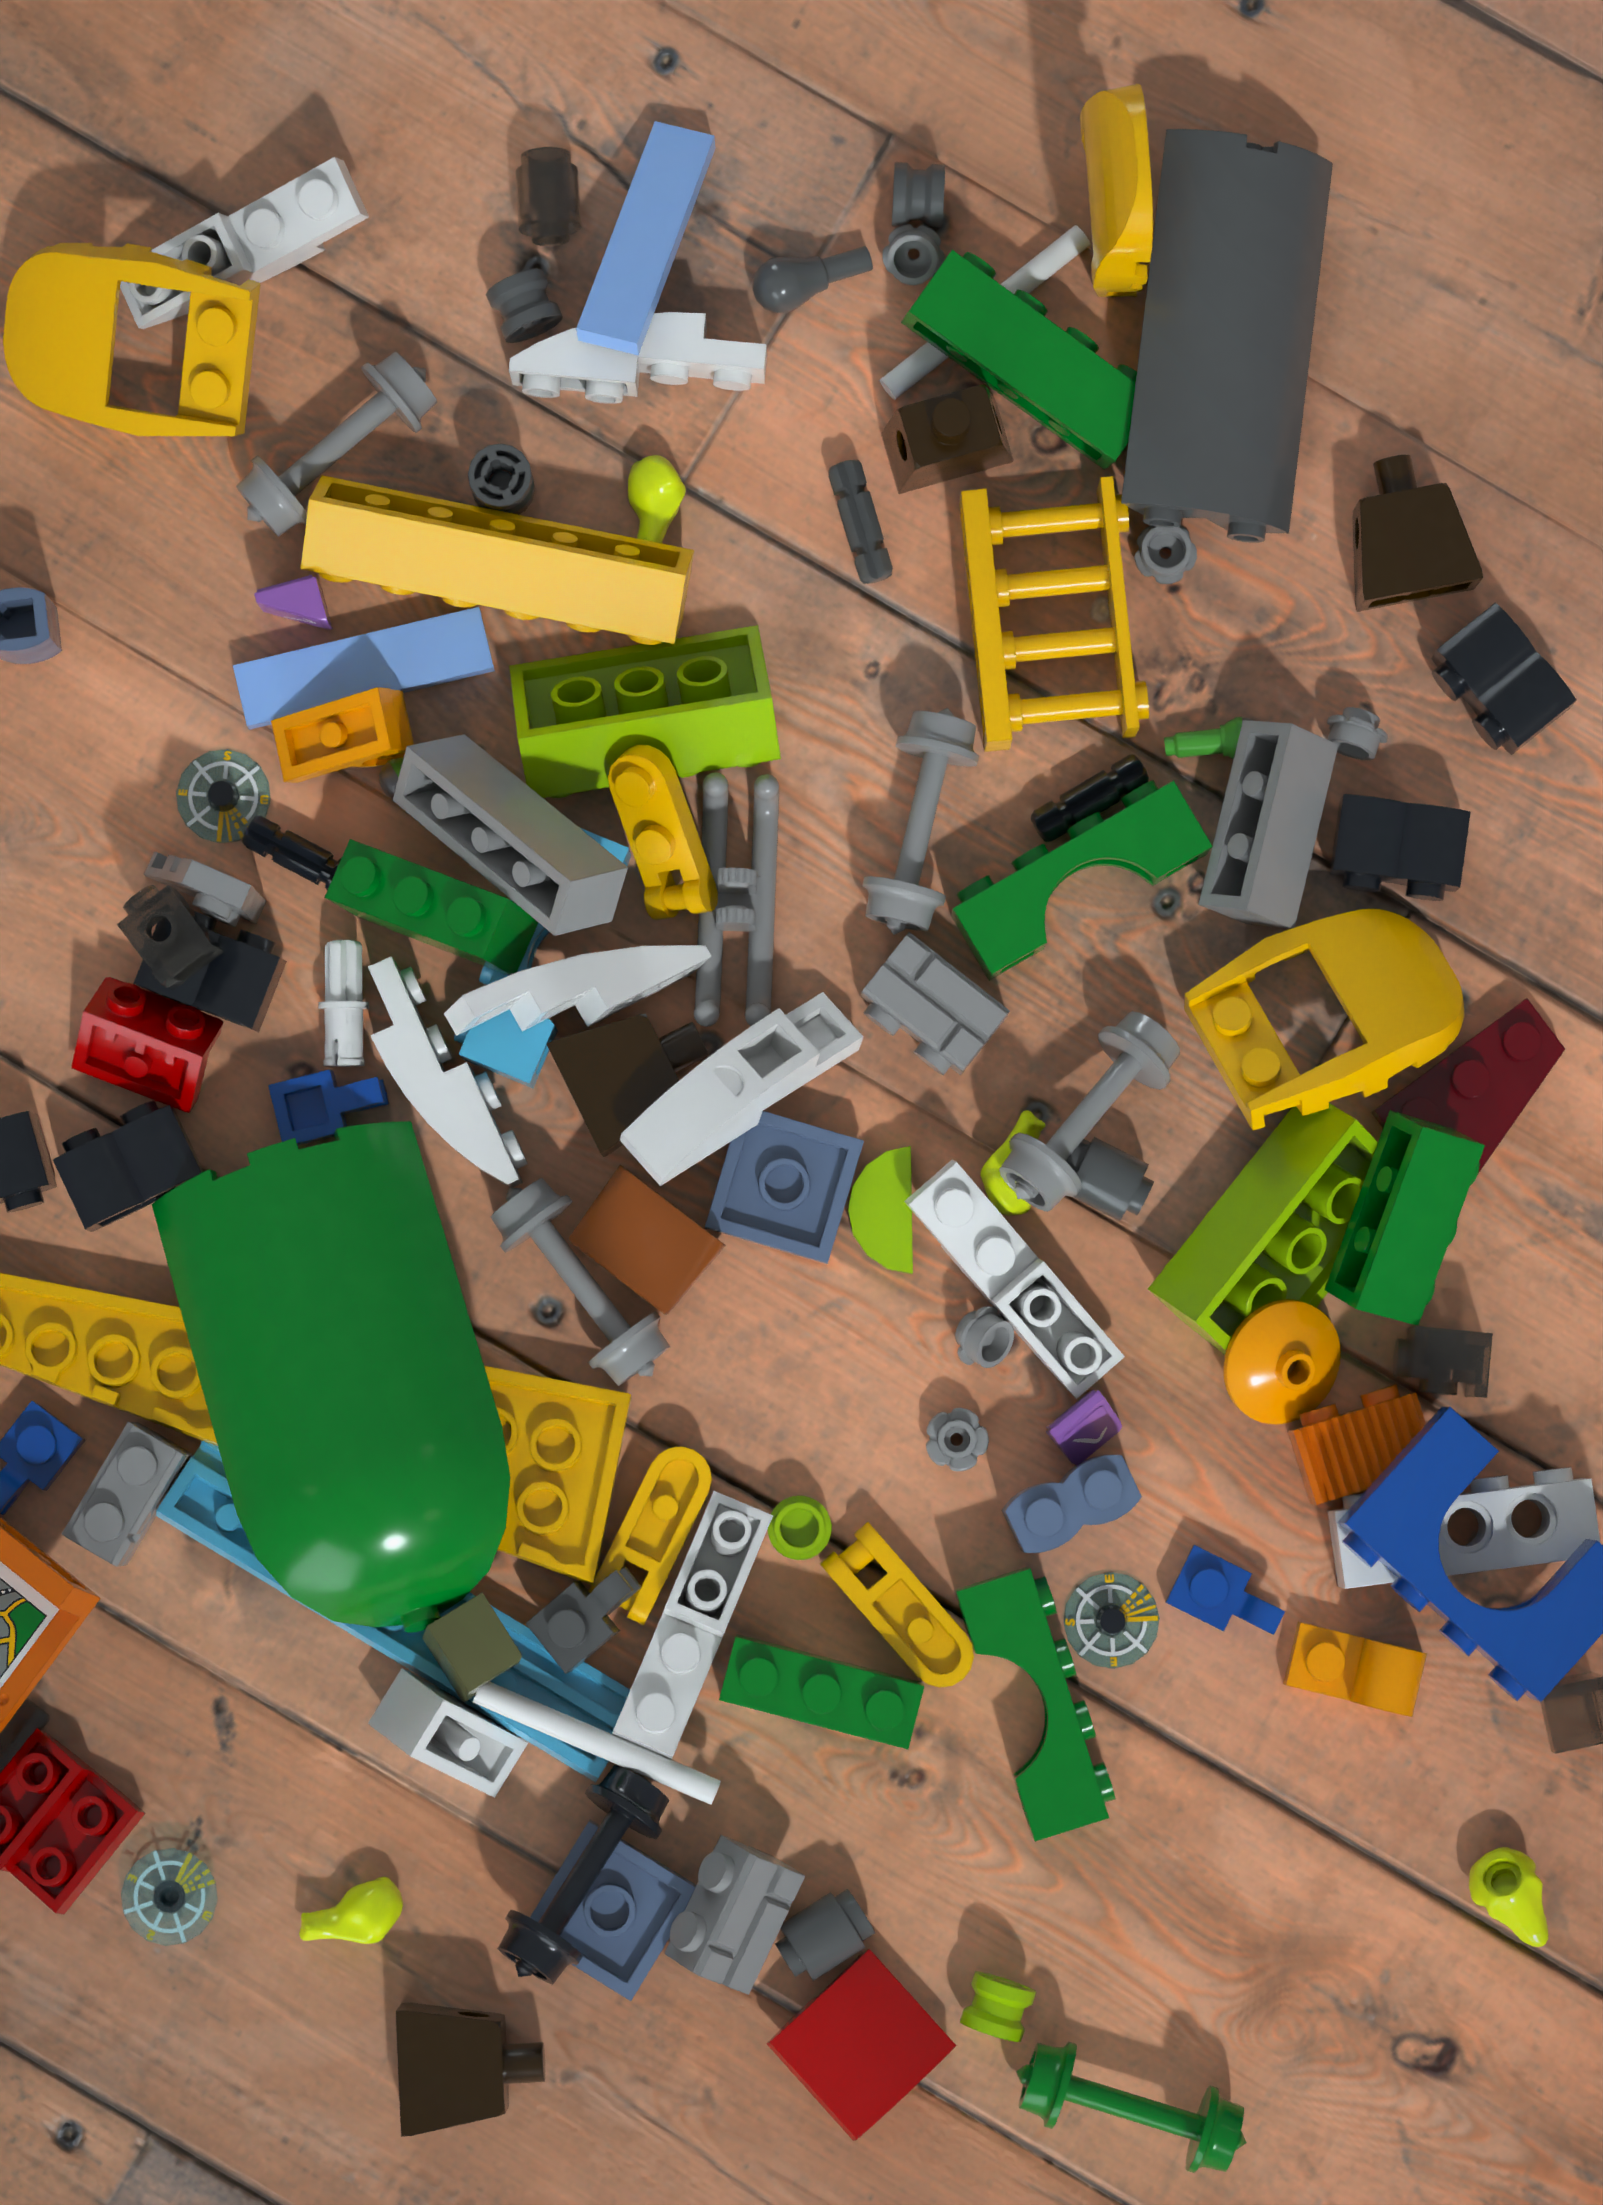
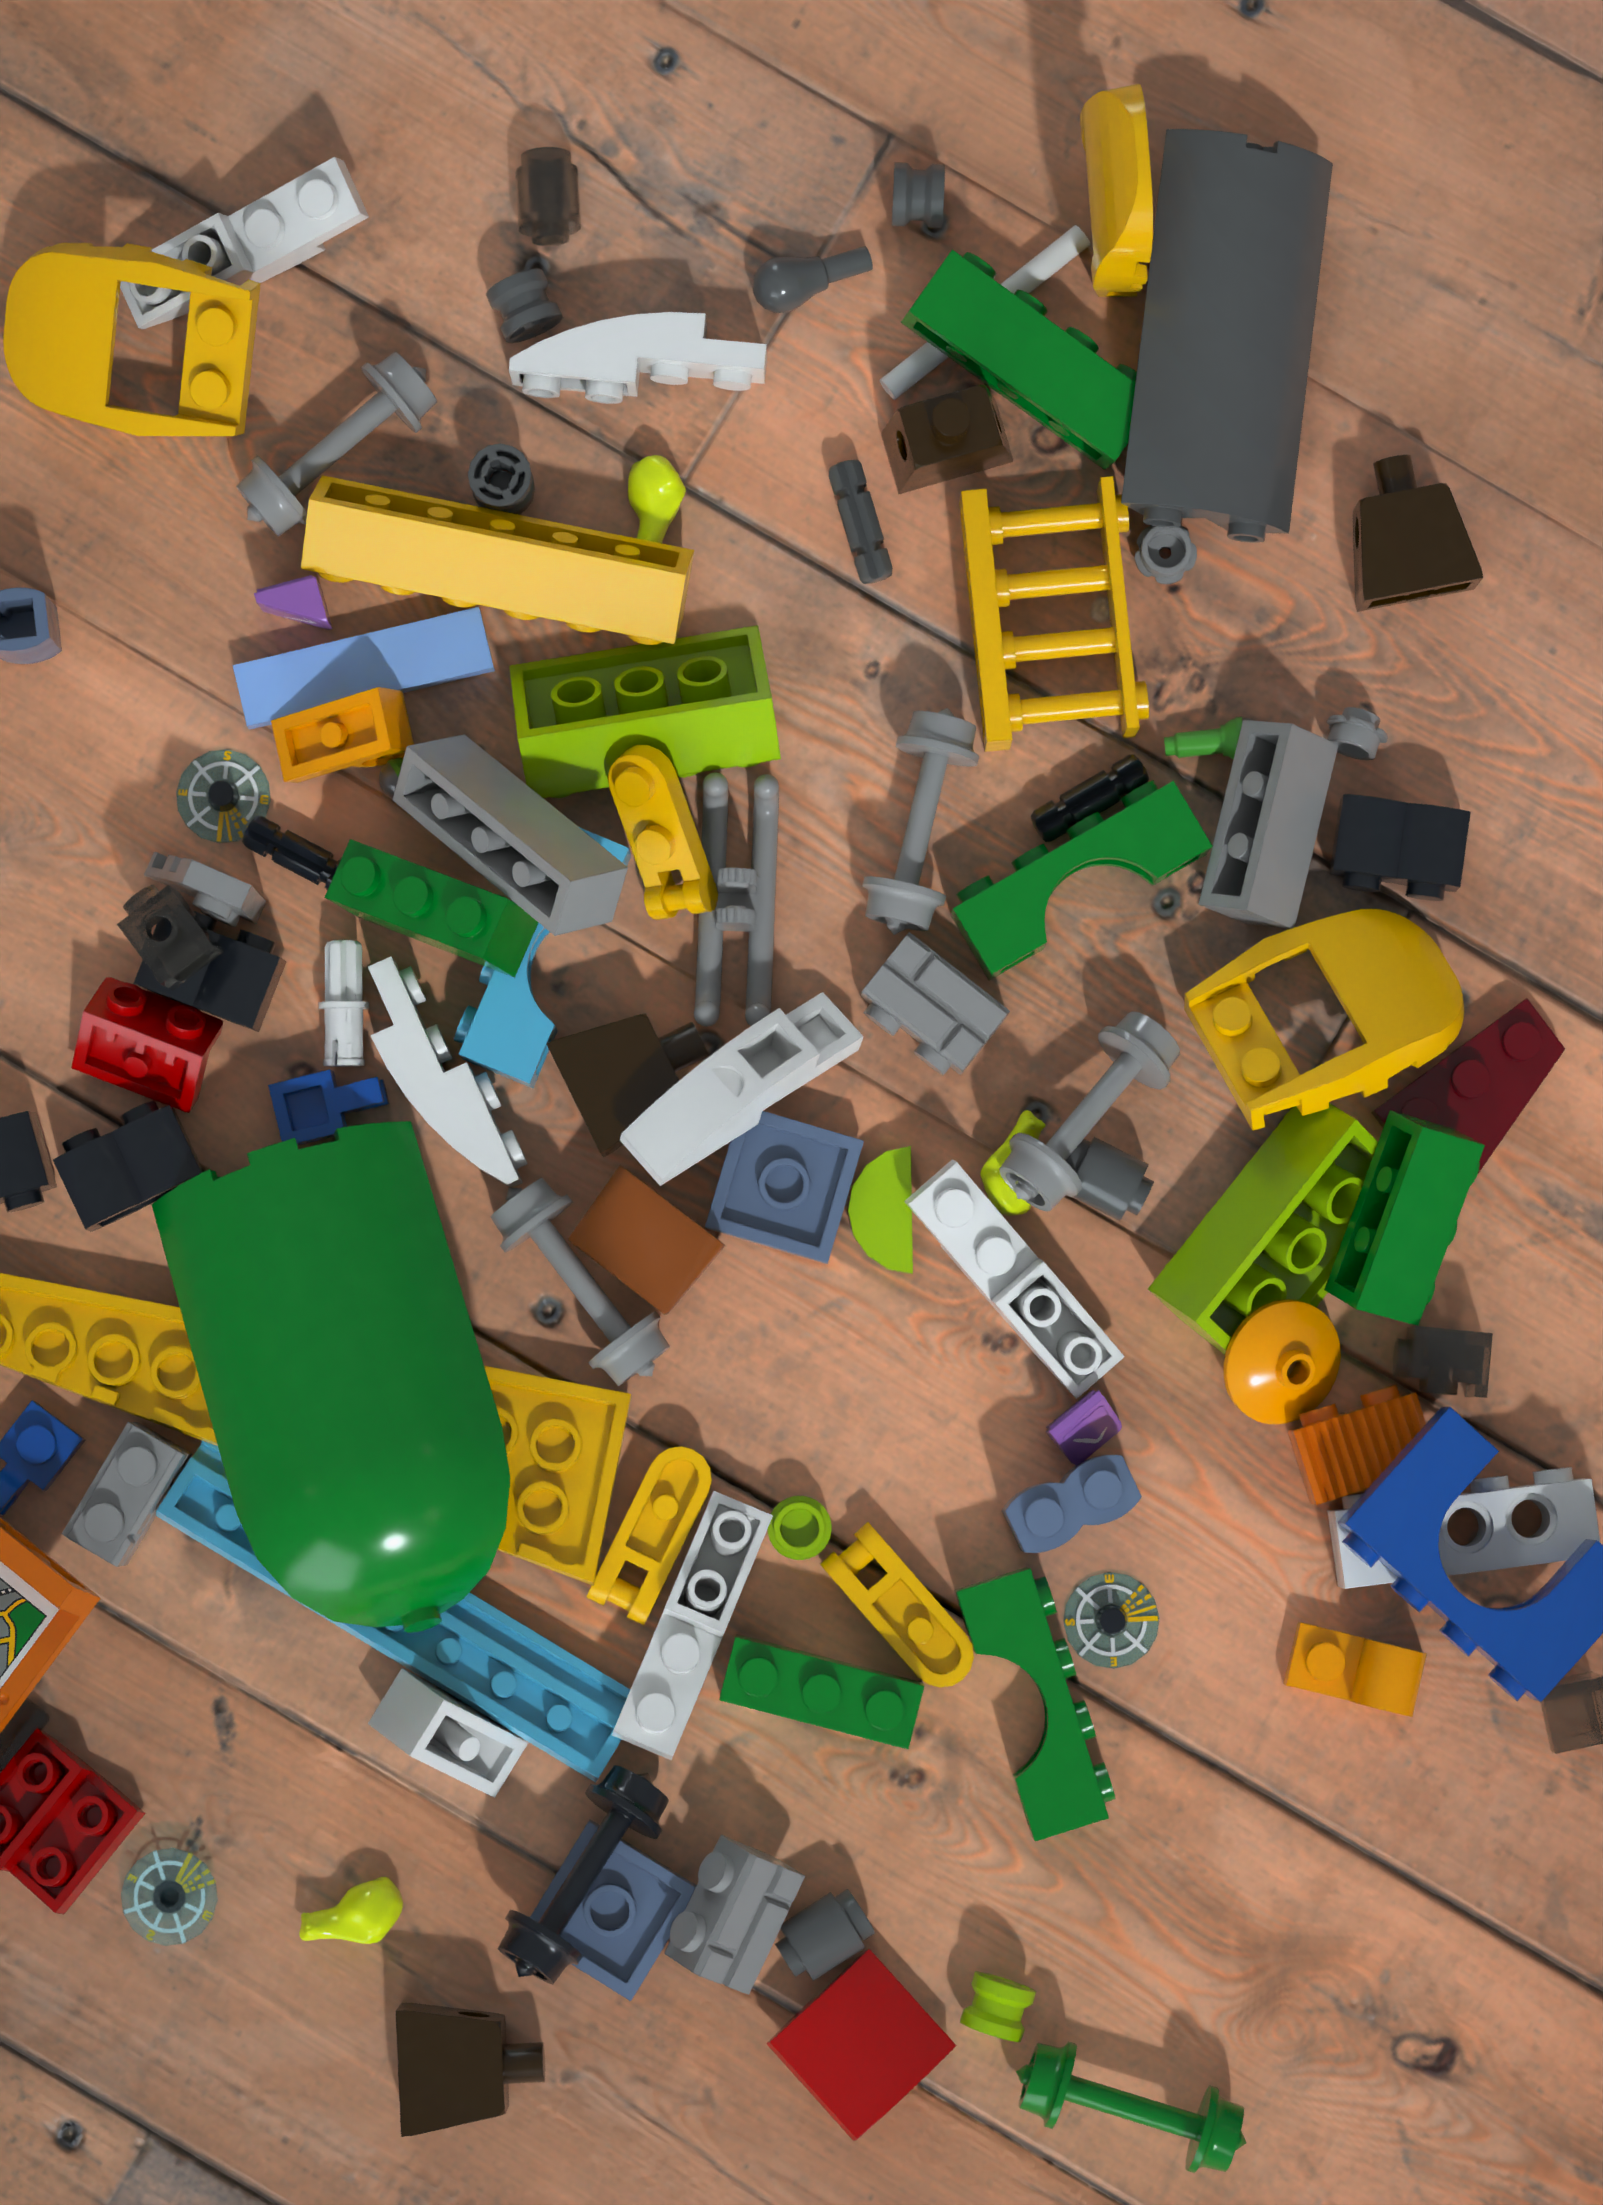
(471, 1646): olive panel -> none
(578, 1620): dark grey plate -> none
(592, 982): white slope -> none
(597, 1742): white bar -> none
(646, 238): light blue tile -> none
(913, 270): light grey plate -> none
(944, 1452): light grey plate -> none
(984, 1337): light grey plate -> none
(1215, 1591): blue plate -> none
(1501, 680): black brick -> none
(1511, 1893): neon yellow animal -> none

